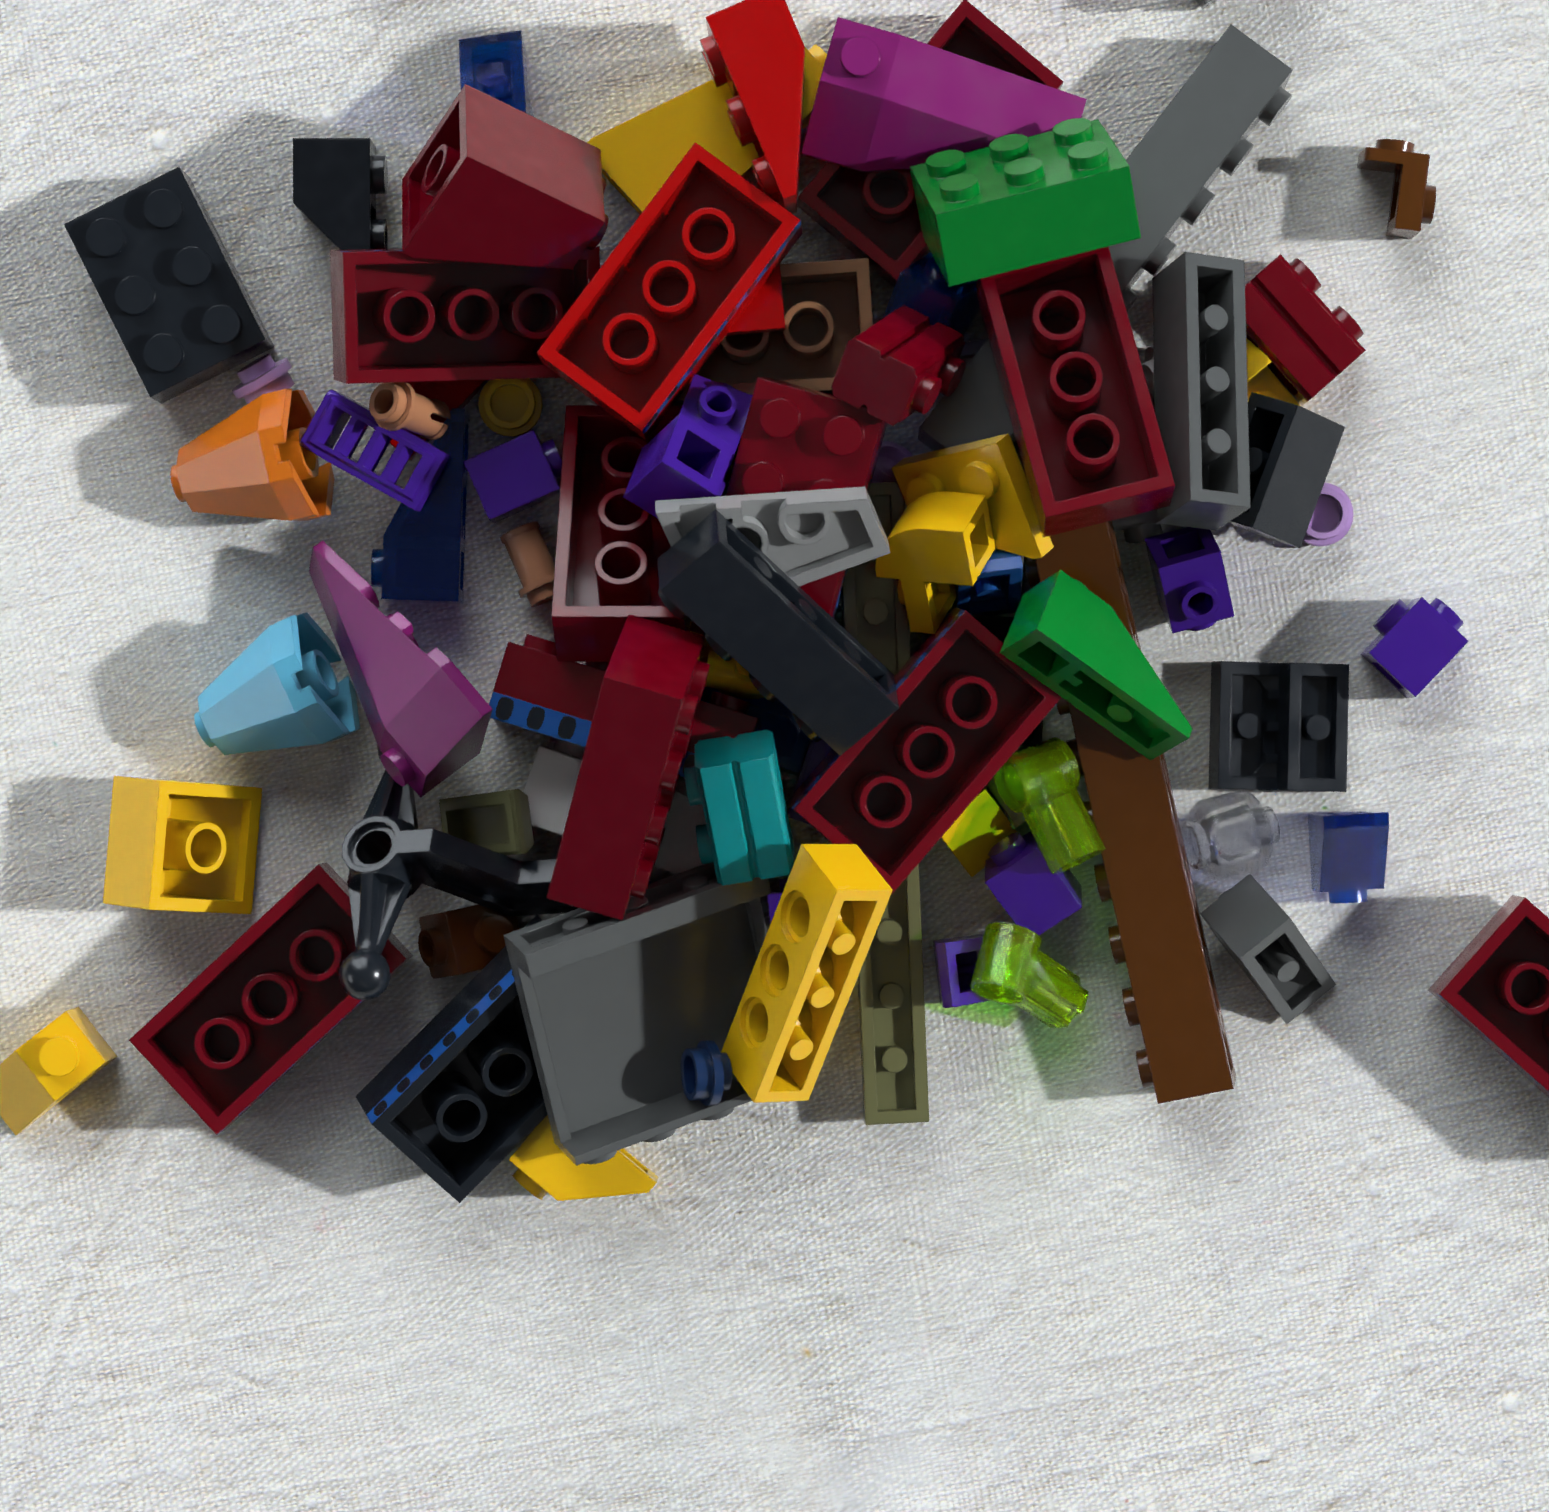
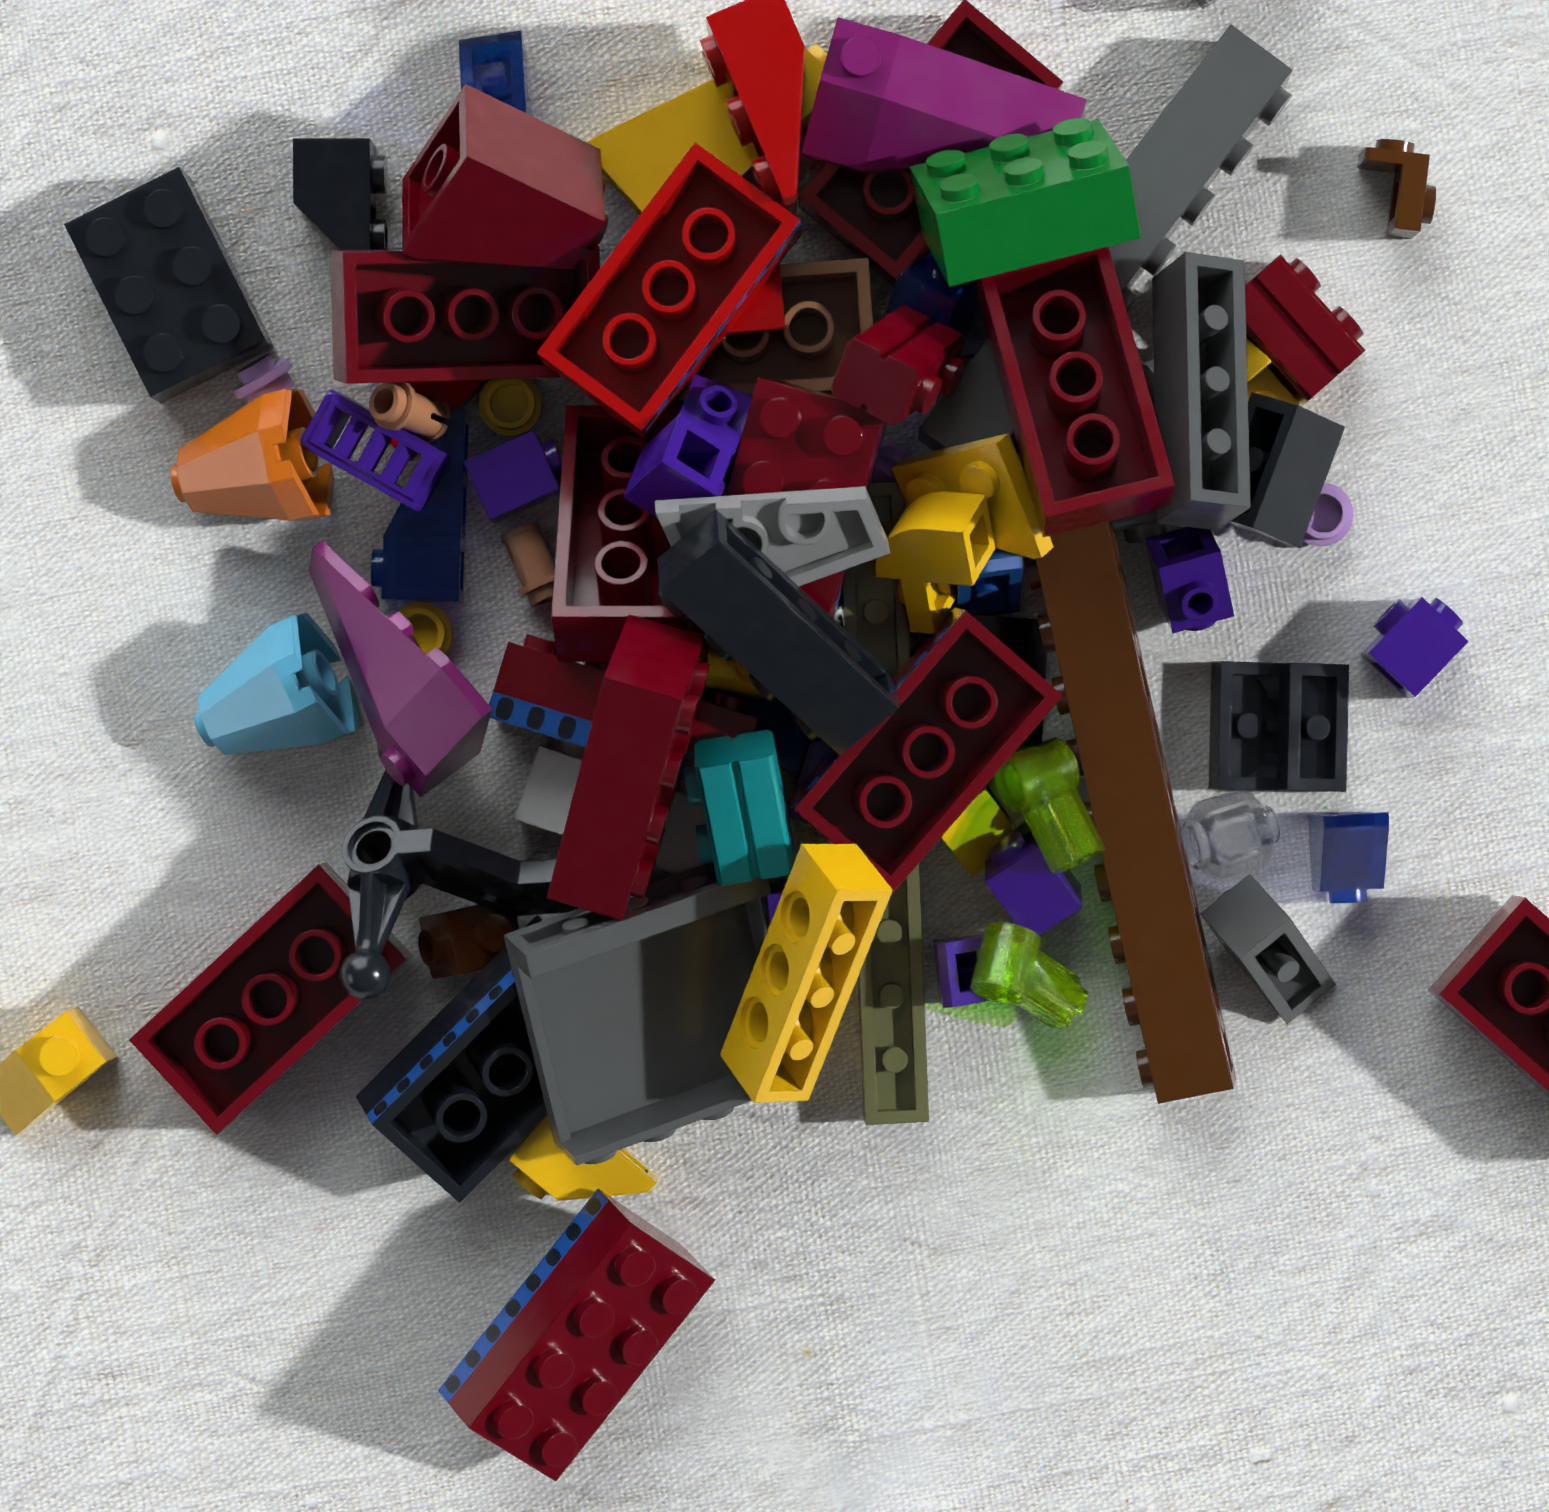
(182, 845): yellow slope -> none
(429, 625): none -> yellow plate
(490, 820): olive tile -> none
(576, 1335): none -> dark red brick
(705, 1073): dark blue plate -> none
(1090, 660): green slope -> none

